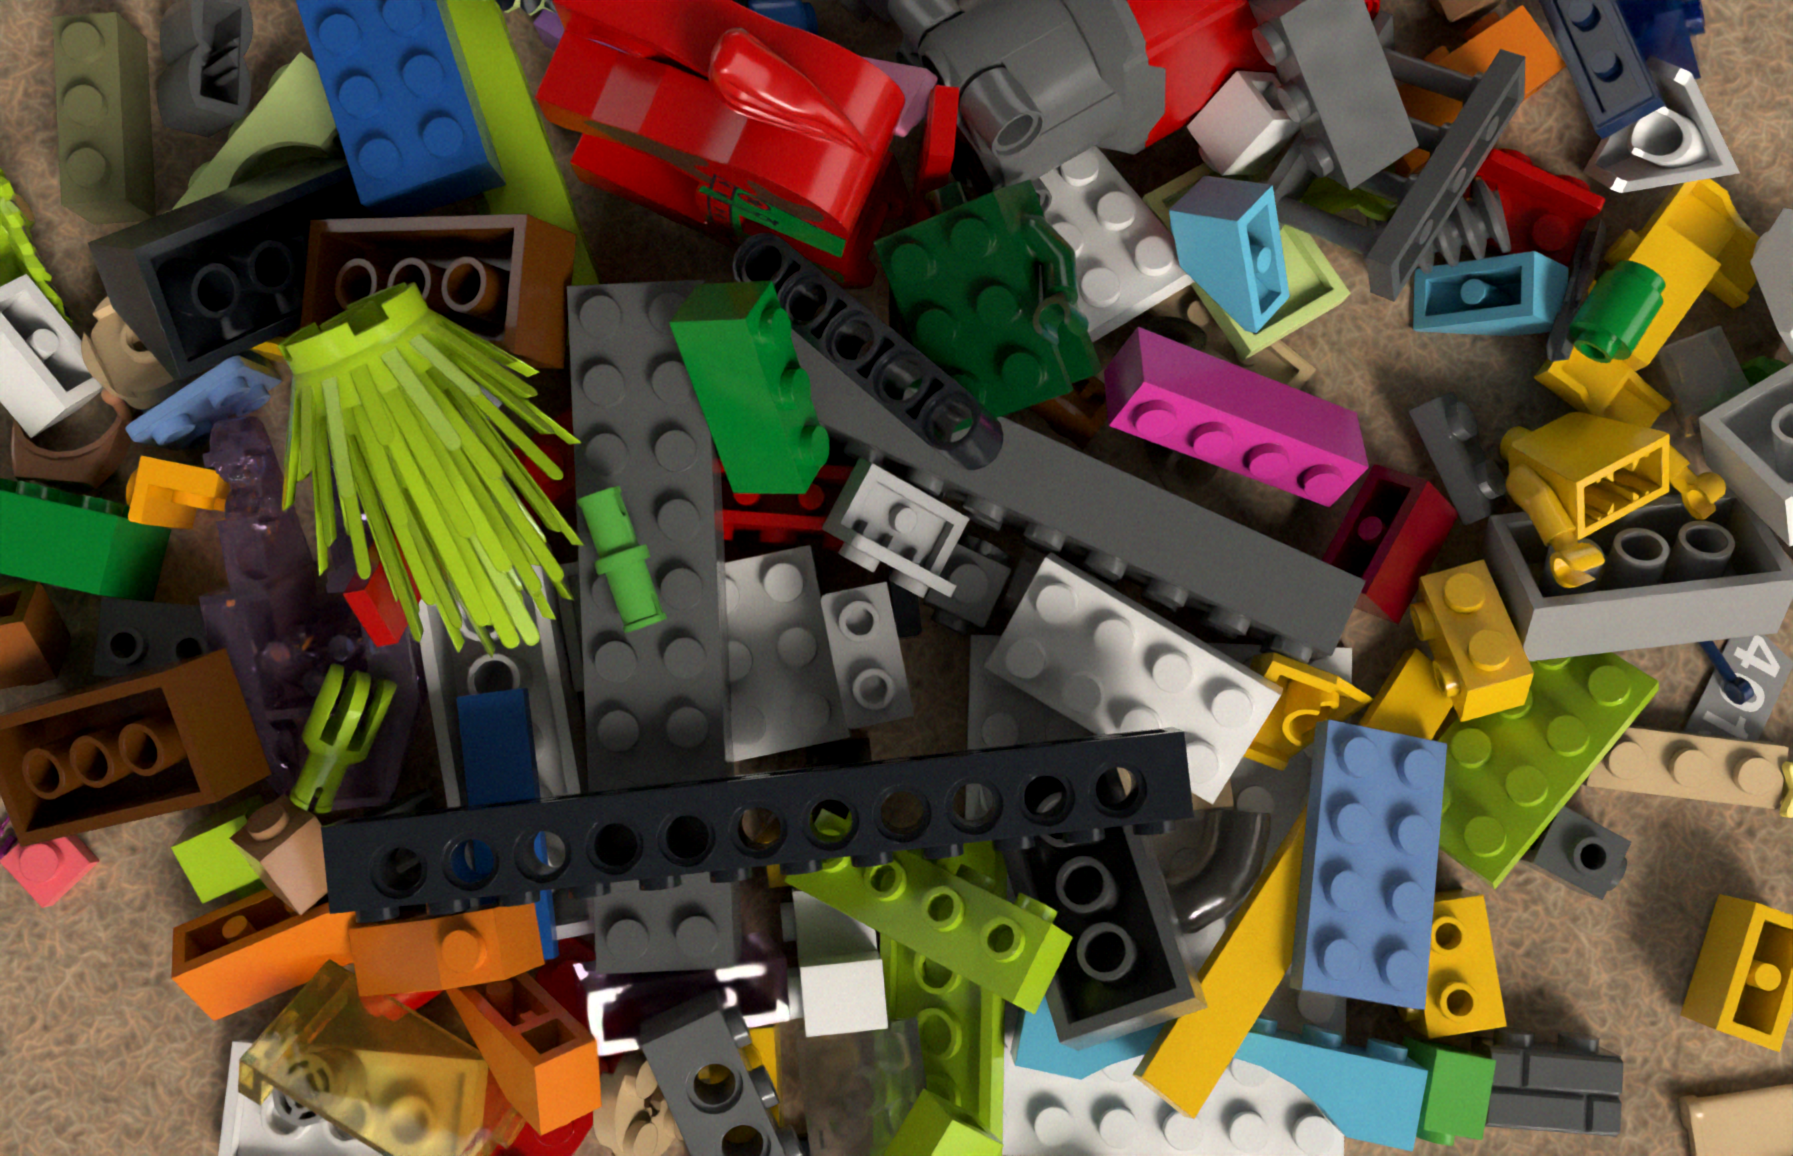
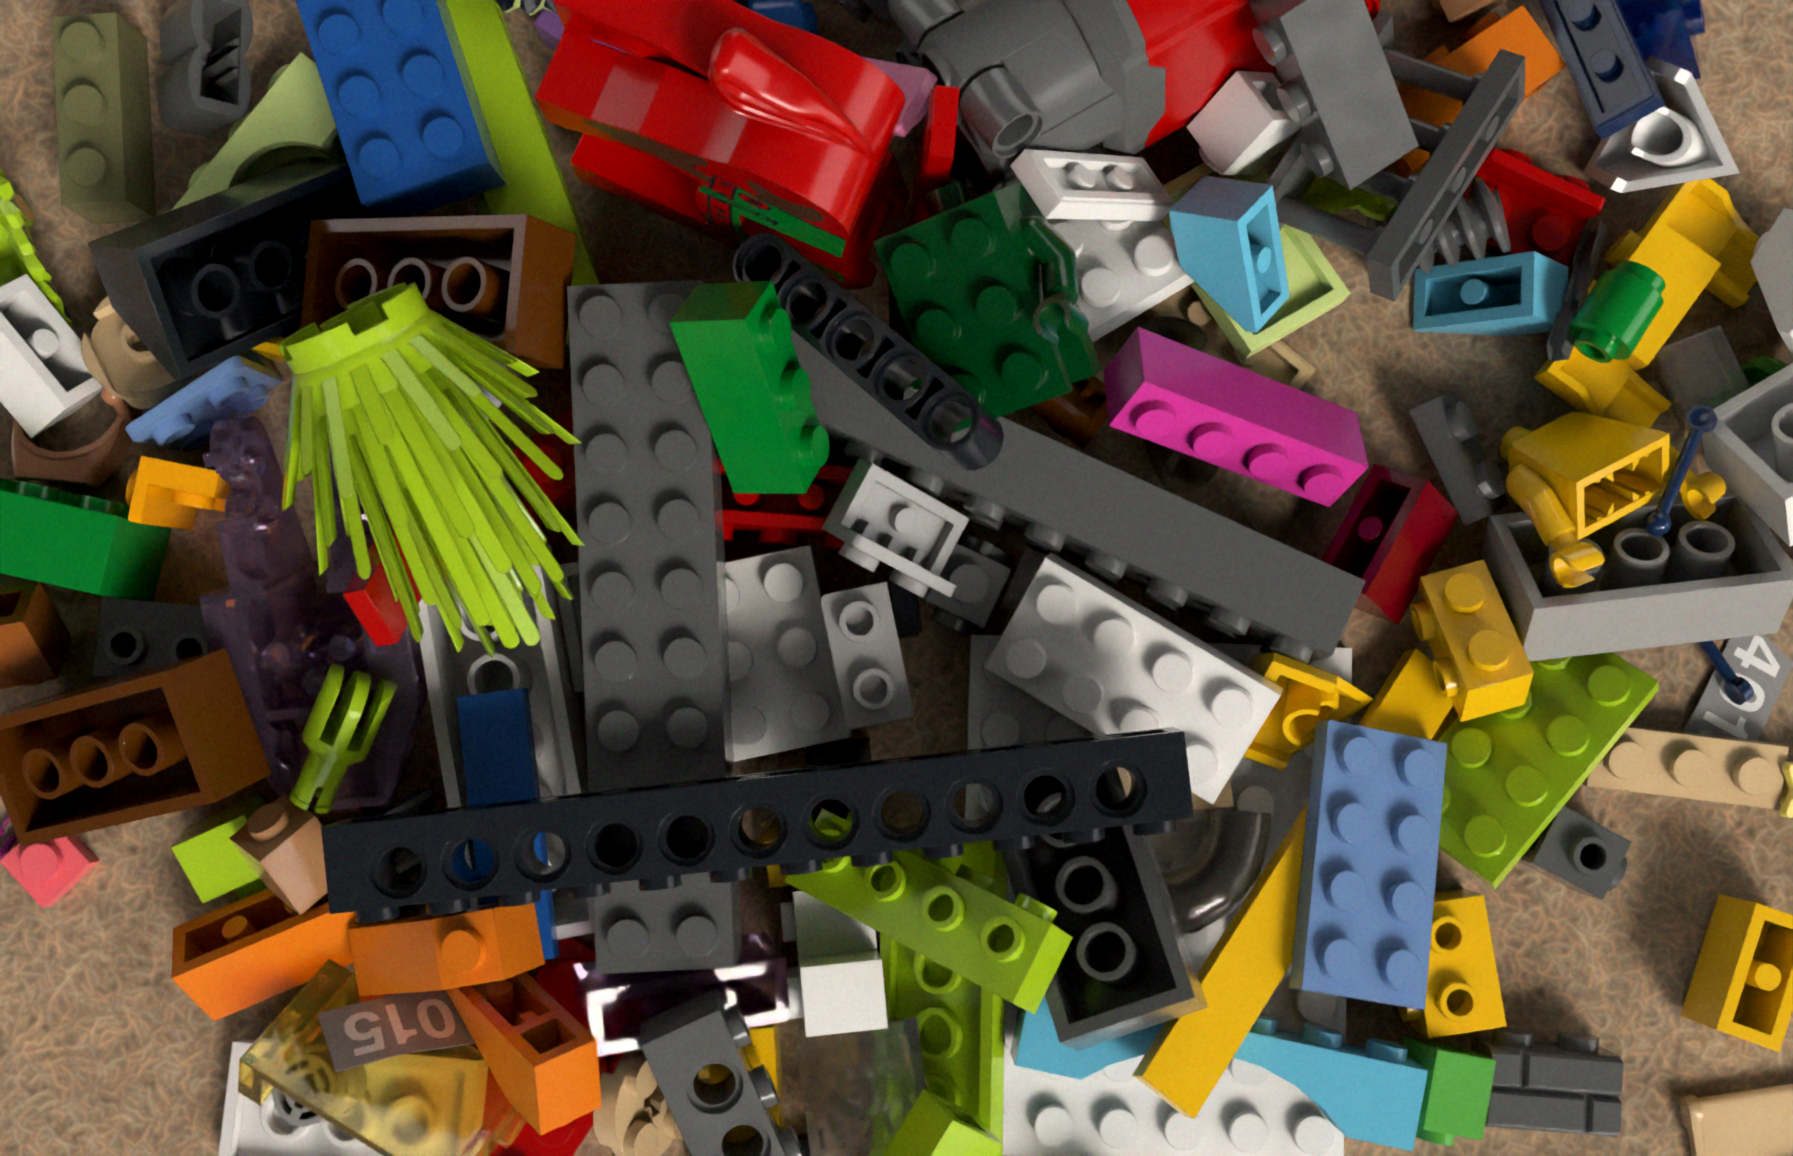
(392, 1028): none -> light grey sticker
(621, 559): bright green pin -> none
(1092, 186): none -> white tile
(1701, 420): none -> dark blue hinge

